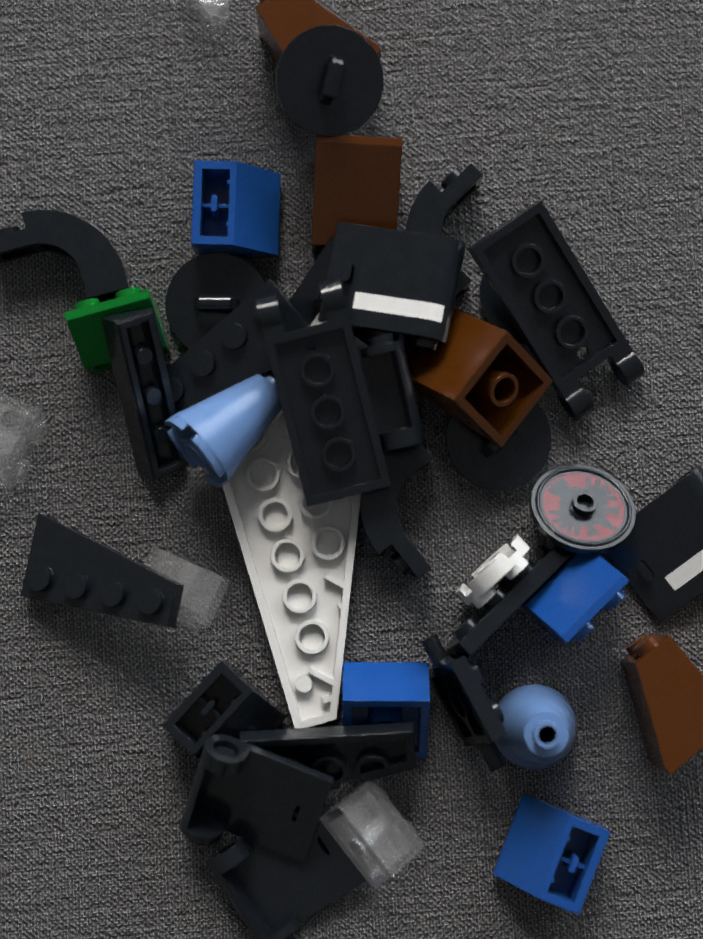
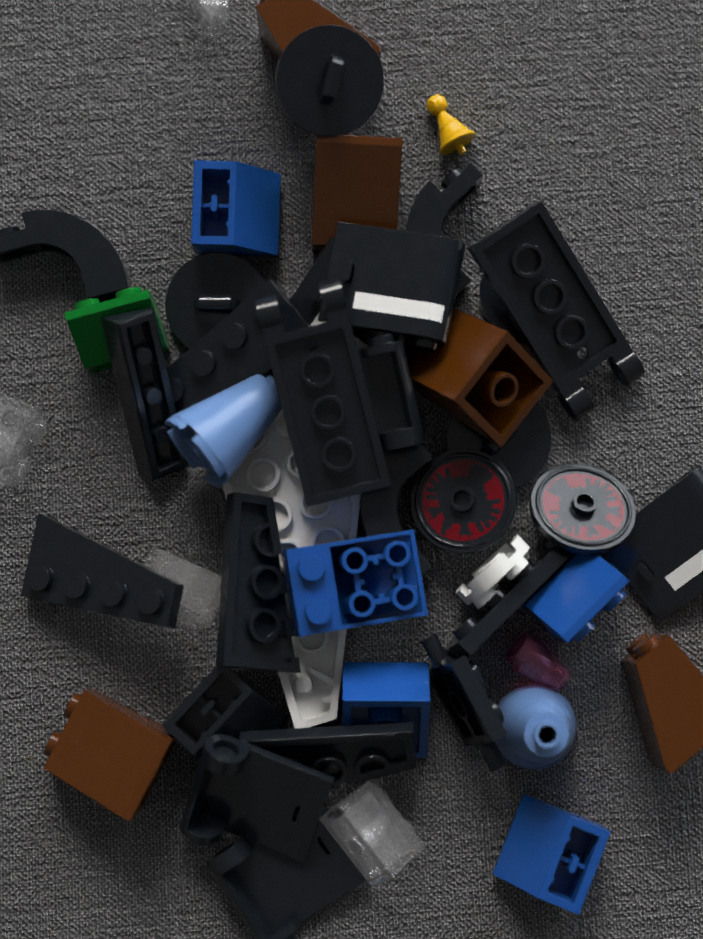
(109, 752): none -> reddish brown slope
(253, 607): none -> black wing
(354, 583): none -> blue slope
(451, 132): none -> yellow piece
(463, 501): none -> black shield
(537, 662): none -> clear pink cone

